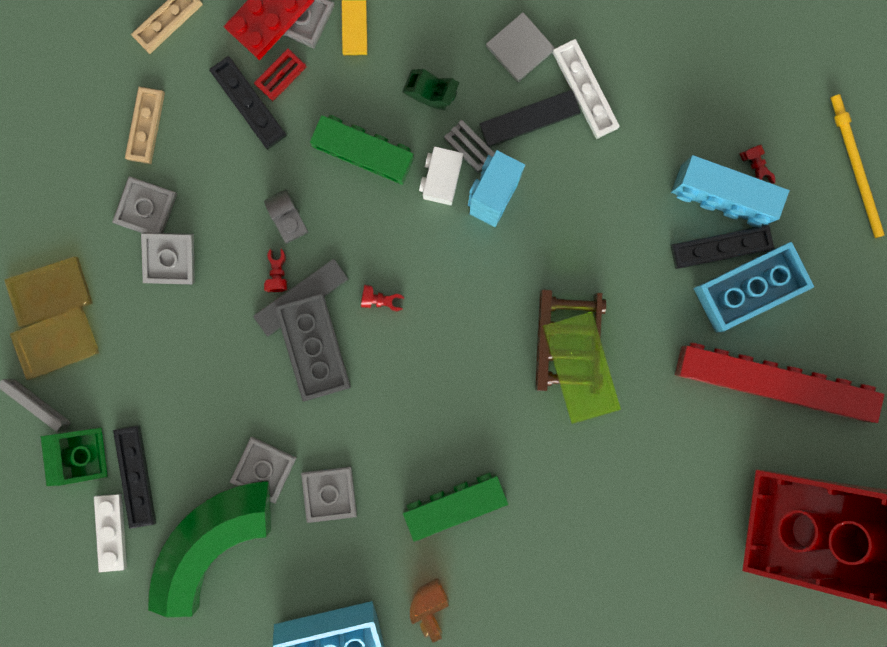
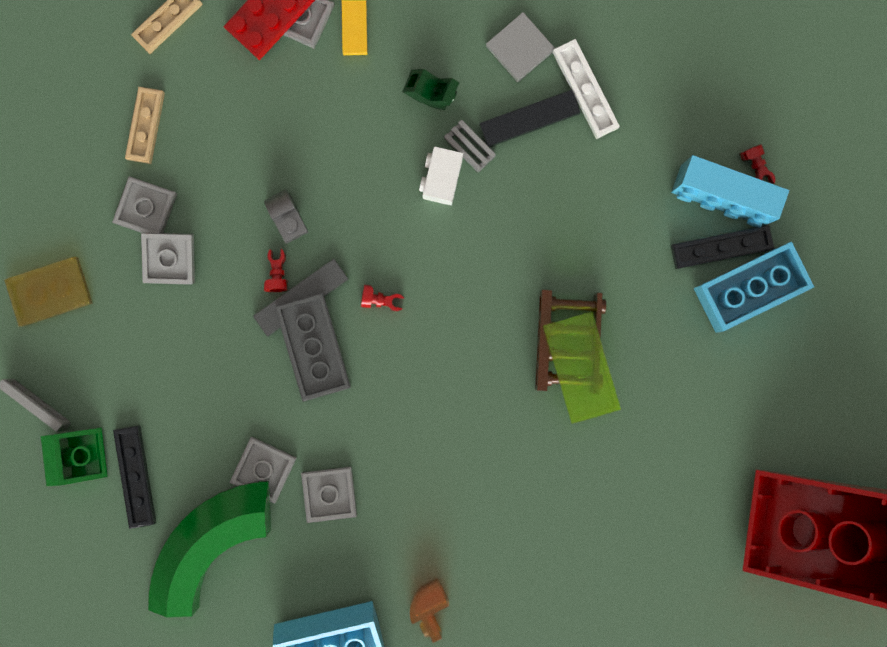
(54, 343): clear yellow tile -> none
(110, 532): white plate -> none
(247, 102): black tile -> none
(287, 81): red tile -> none
(361, 149): green brick -> none
(455, 506): green brick -> none
(495, 188): medium azure brick -> none
(780, 384): red brick -> none
(843, 121): yellow bar -> none

